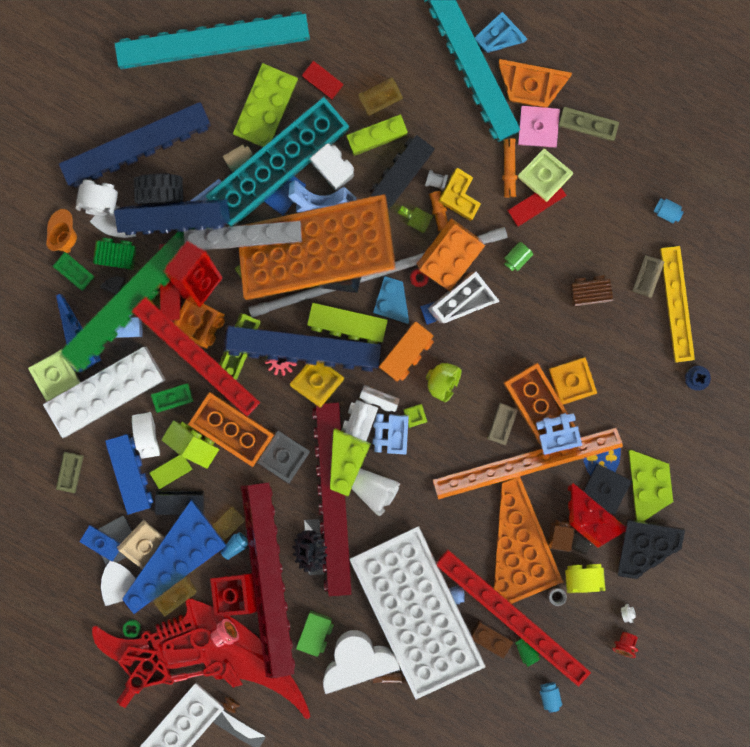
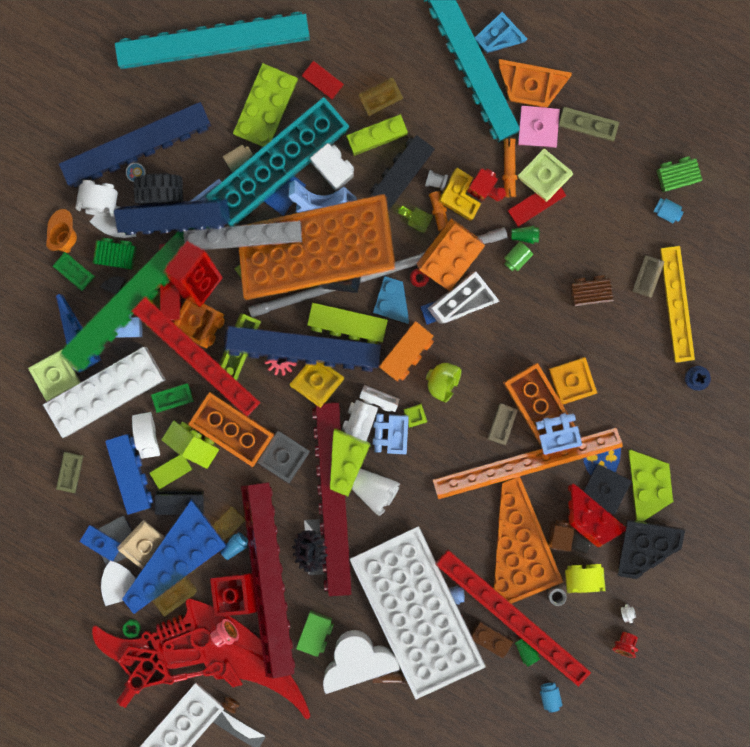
(135, 170): none -> tile
(483, 186): none -> red brick
(526, 234): none -> green cone
(679, 174): none -> bright green brick

